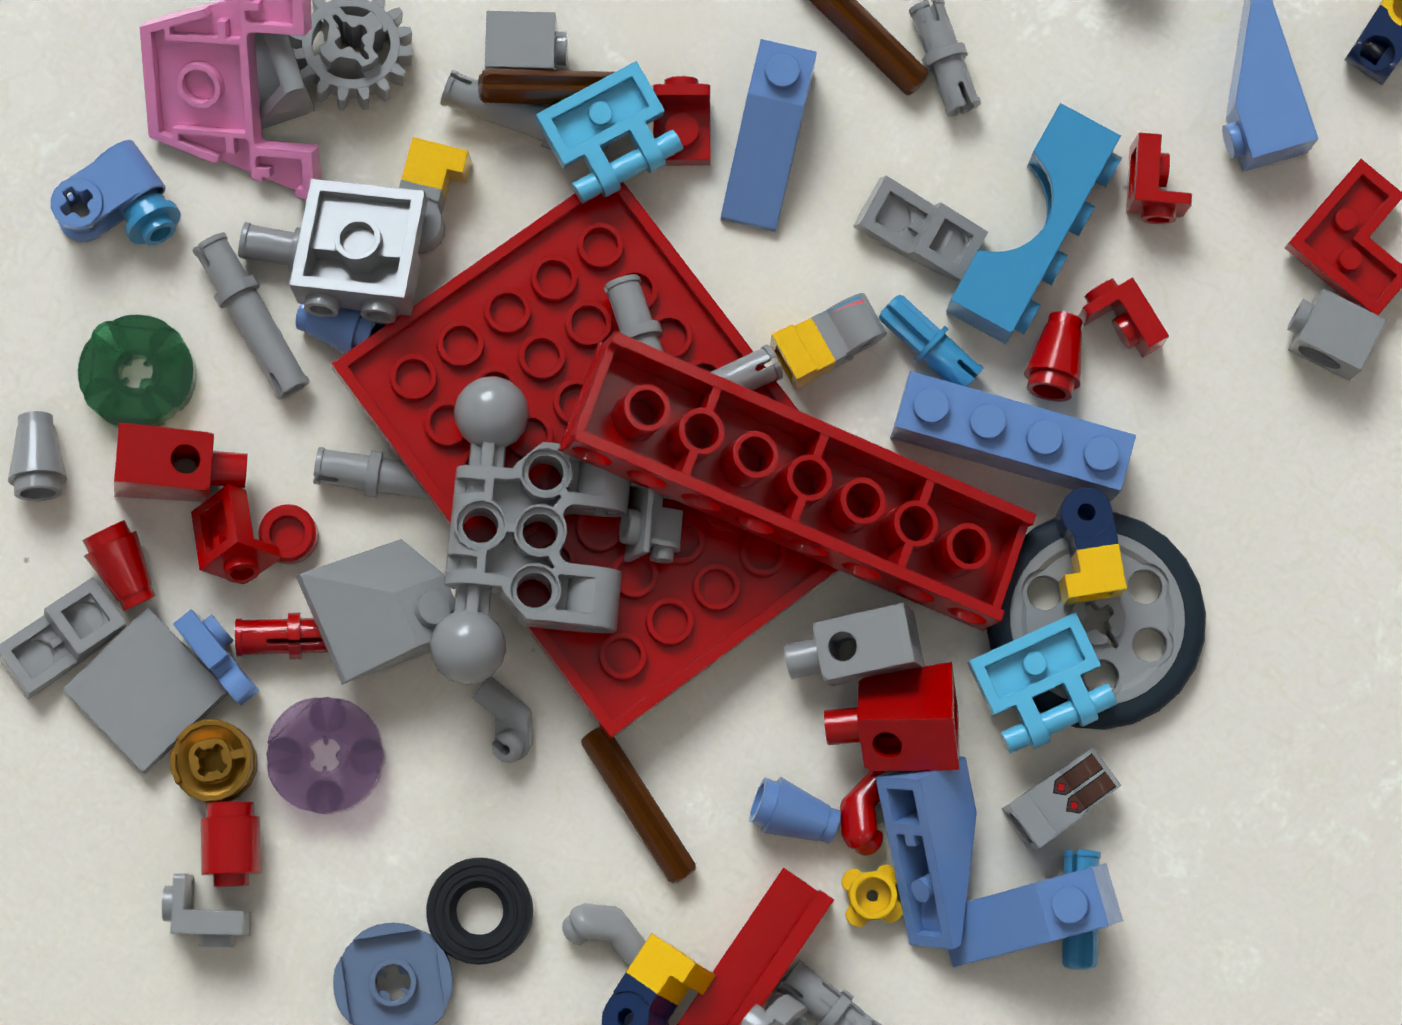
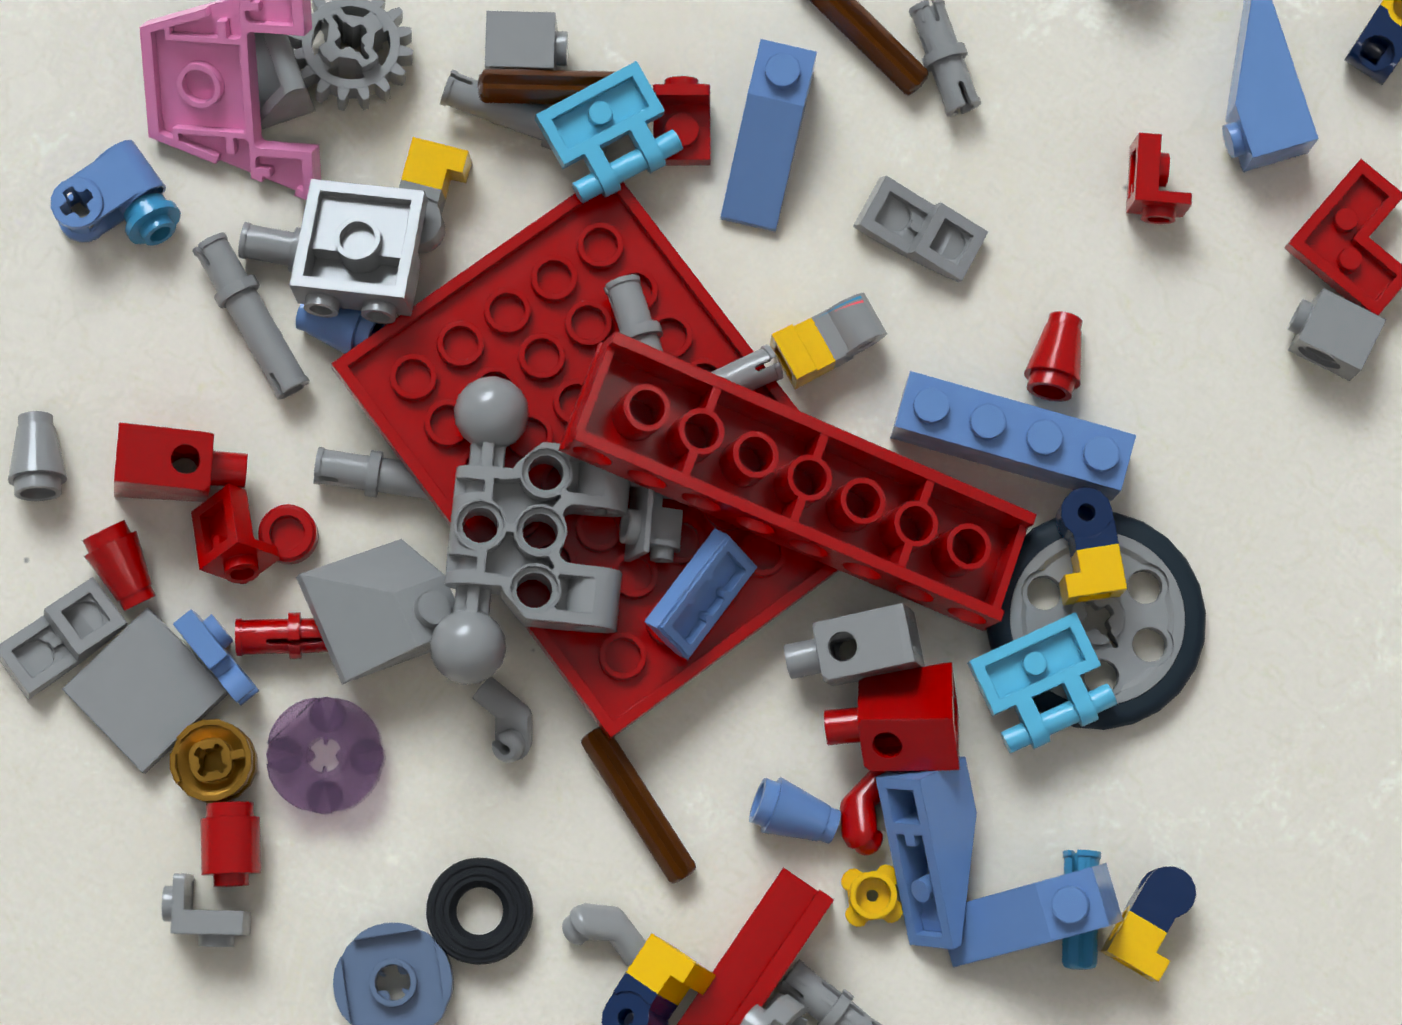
(116, 346): clear green plate -> none
(700, 594): none -> medium blue plate
(929, 342): dark azure axle -> none
(1061, 799): light grey leg -> none
(1067, 164): dark azure arch -> none
(1135, 320): red bracket -> none
(1147, 919): none -> leg

